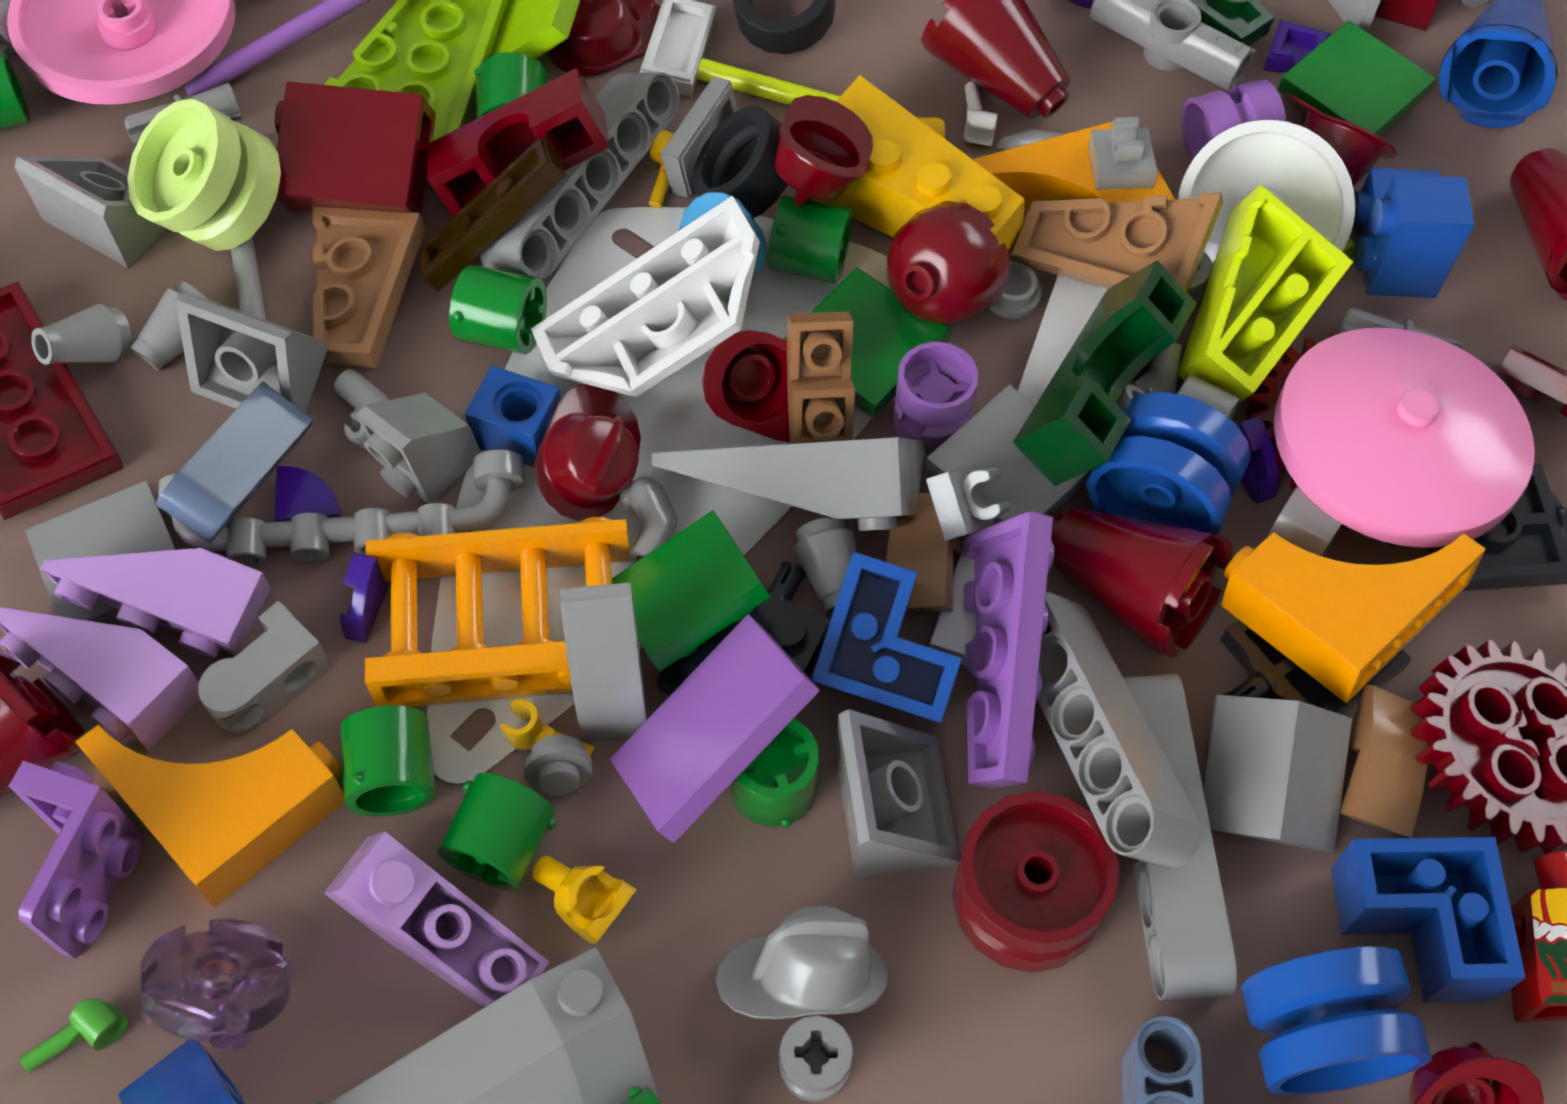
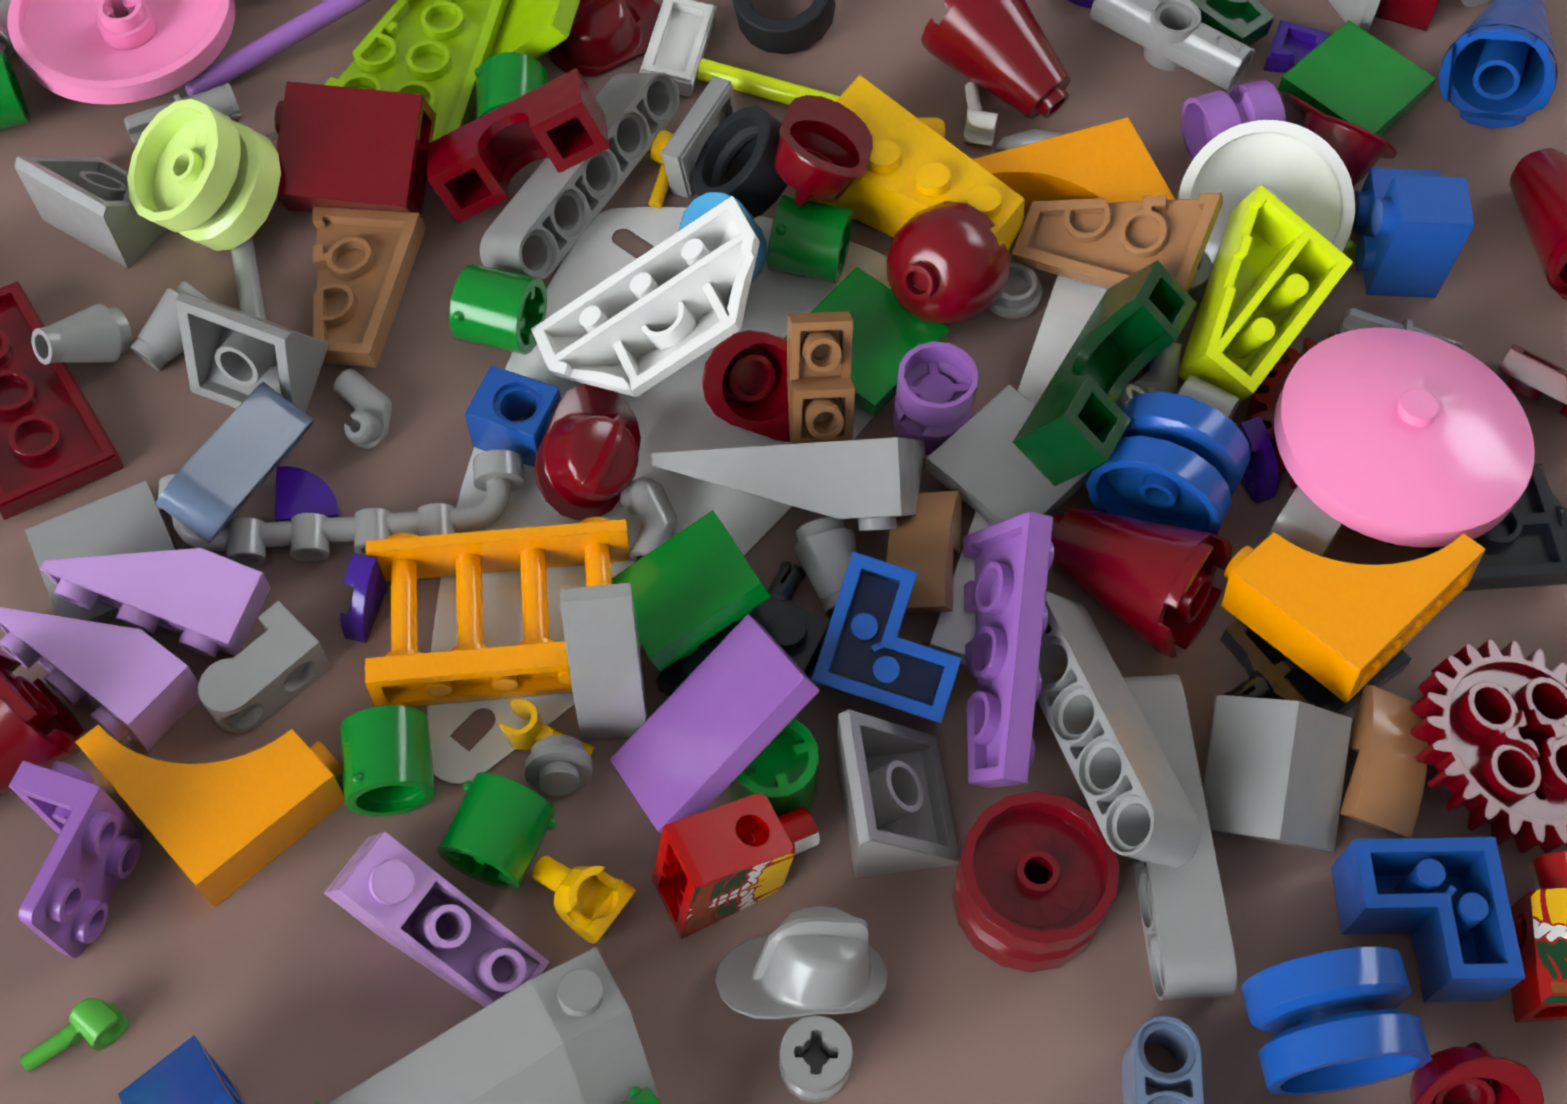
(224, 1012): clear purple plate -> none
(418, 444): light grey slope -> none
(490, 213): dark brown tile -> none
(727, 859): none -> red torso
(962, 500): light grey tile -> none
(1122, 156): light grey tile -> none

